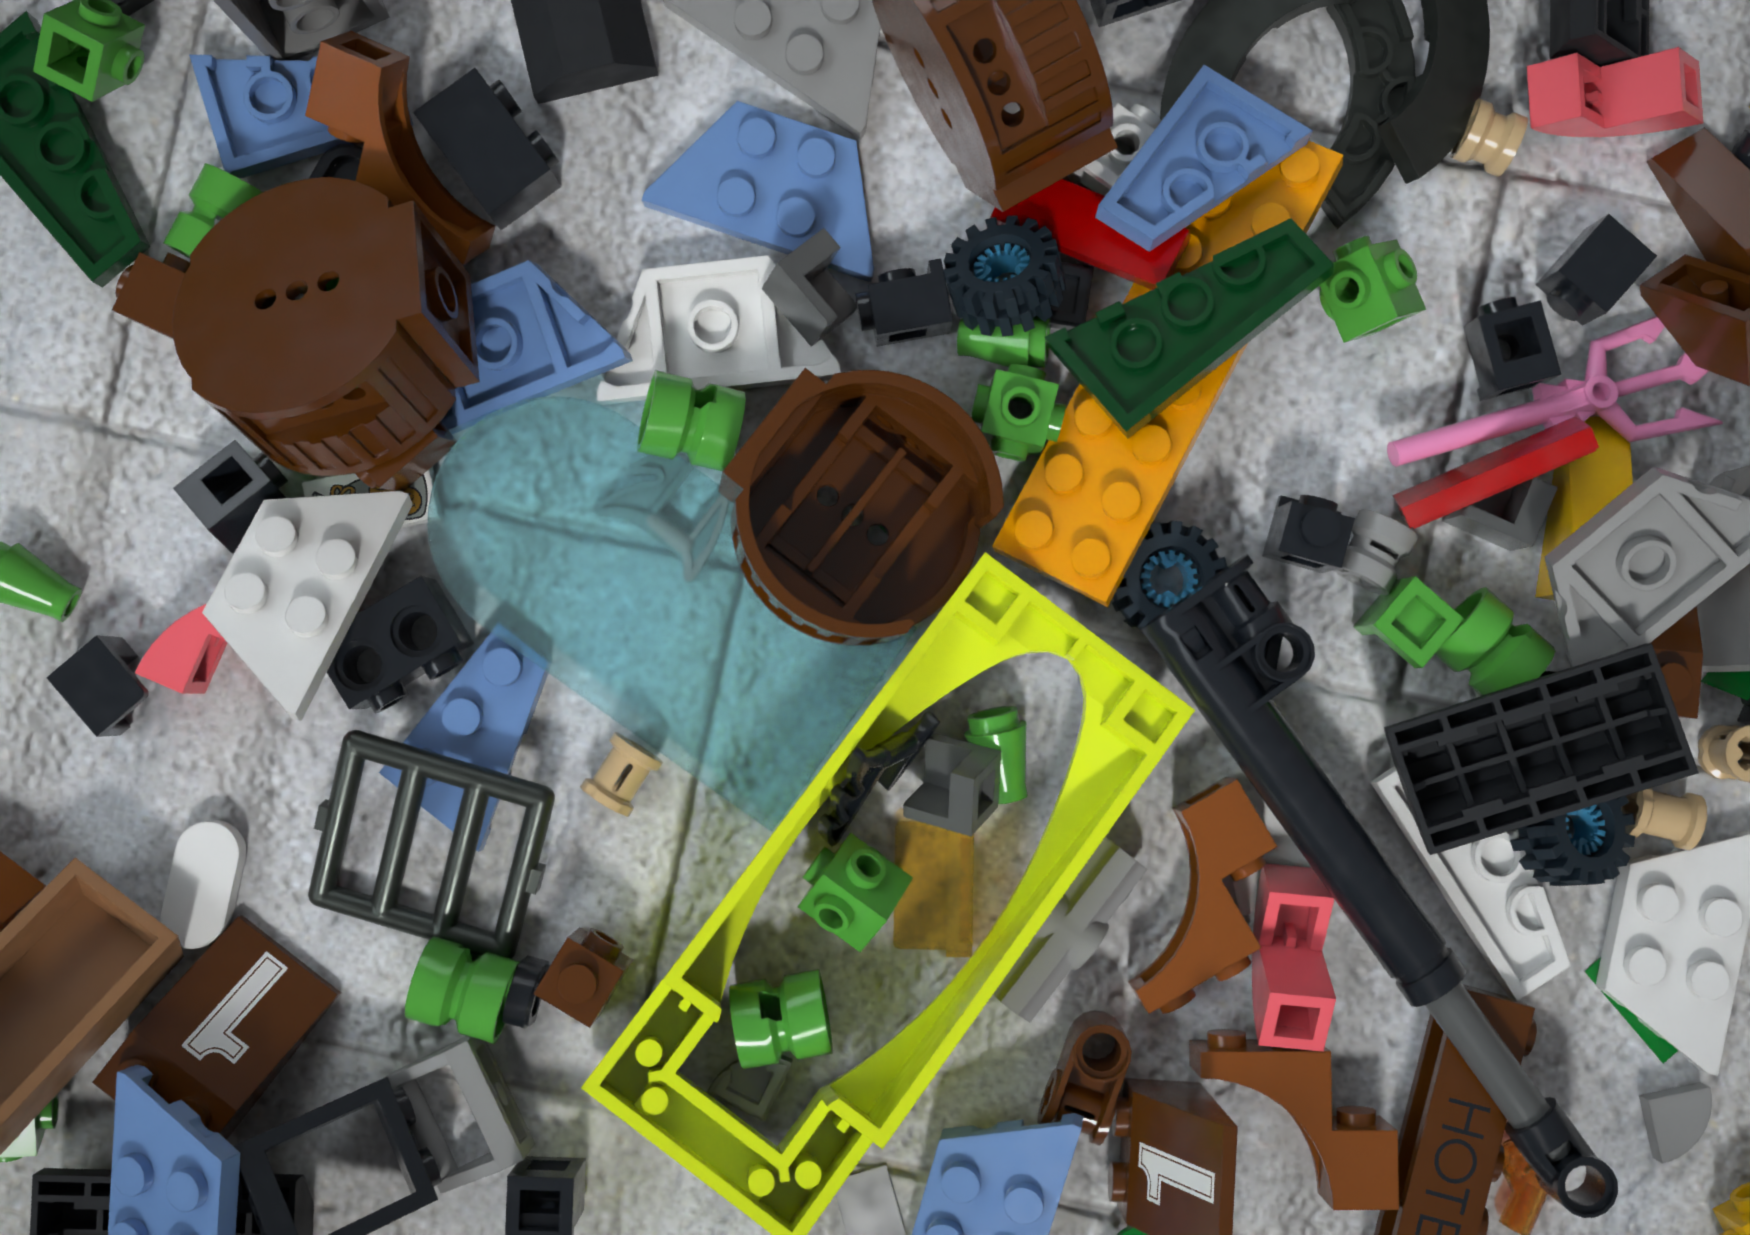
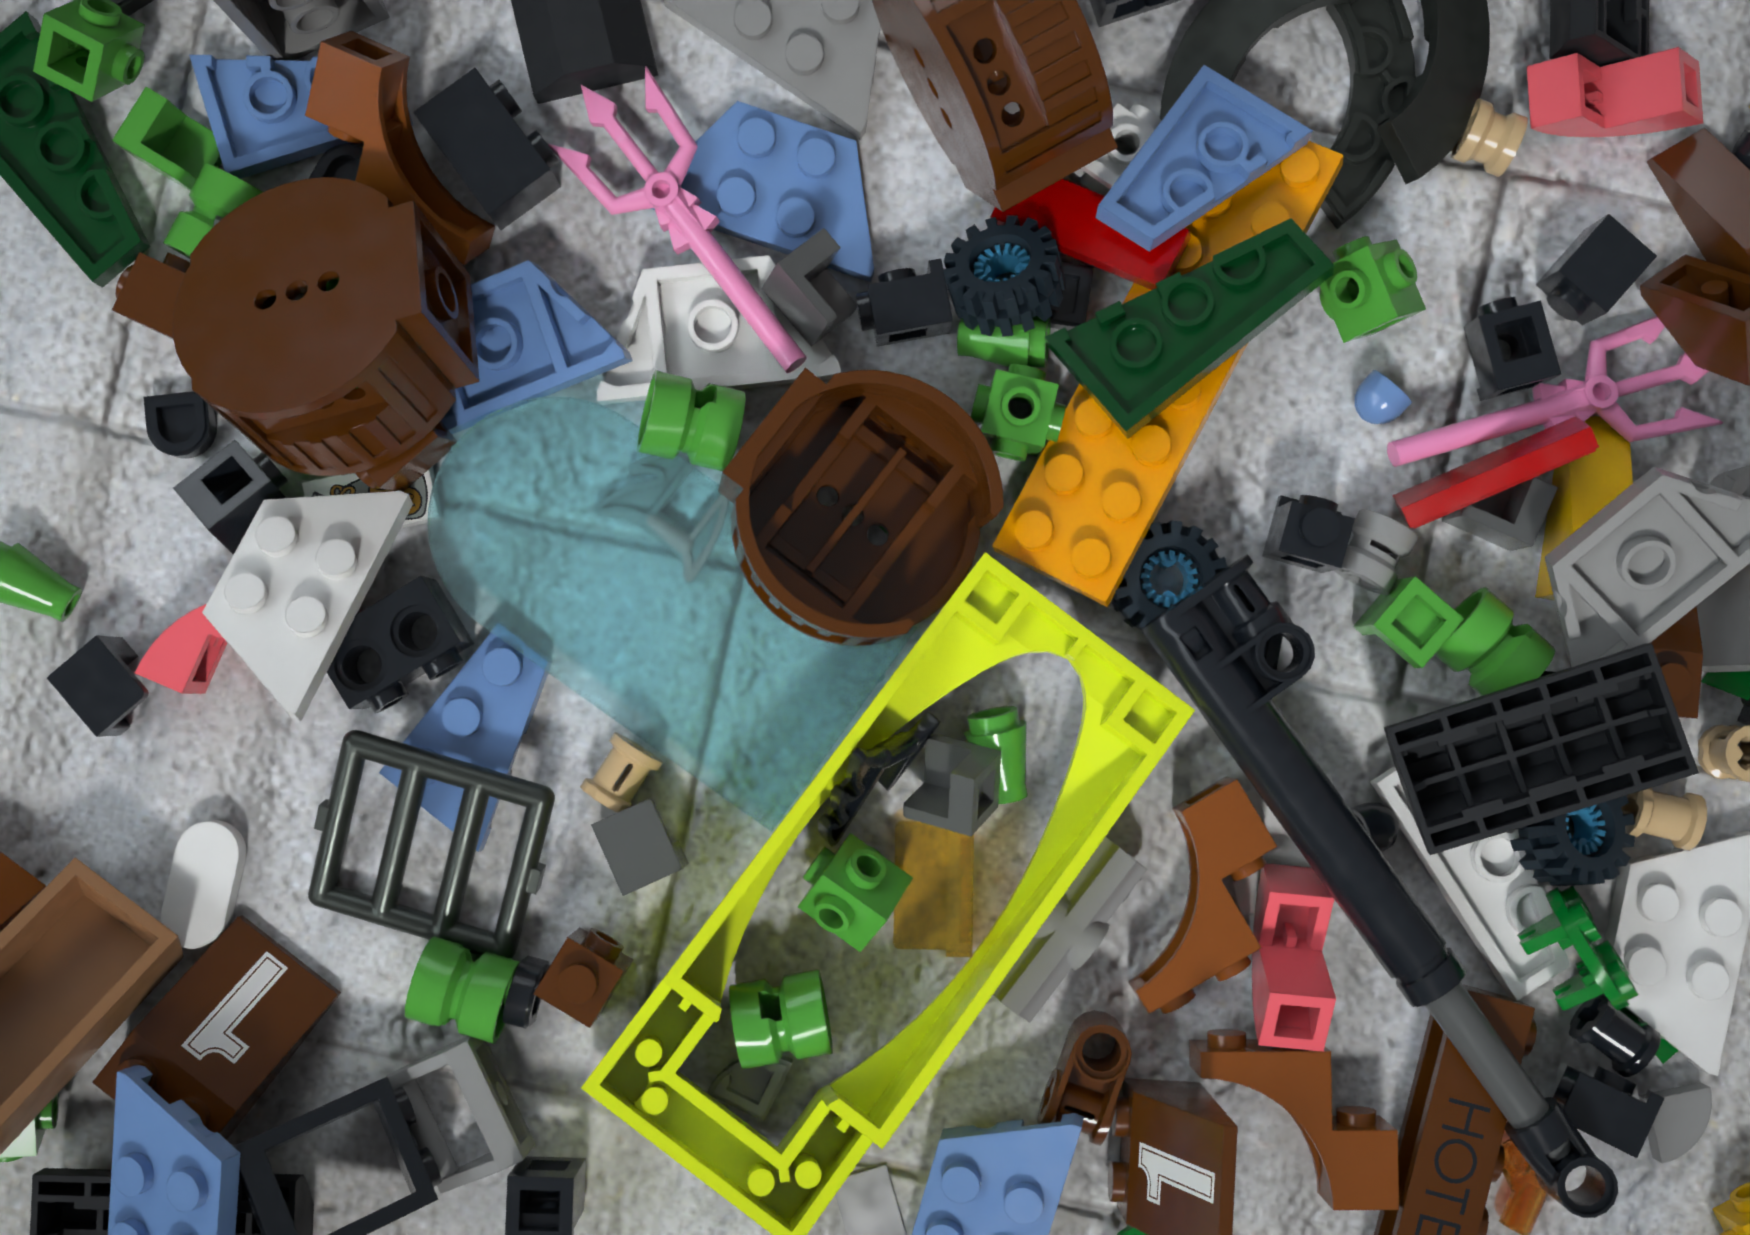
(167, 139): none -> bright green panel
(180, 424): none -> black tile
(638, 846): none -> dark grey panel
(678, 210): none -> bright pink piece
(1379, 823): none -> black hinge
(1380, 399): none -> medium blue hinge
(1600, 967): none -> green plate
(1607, 1109): none -> black brick
(1615, 1035): none -> black bush

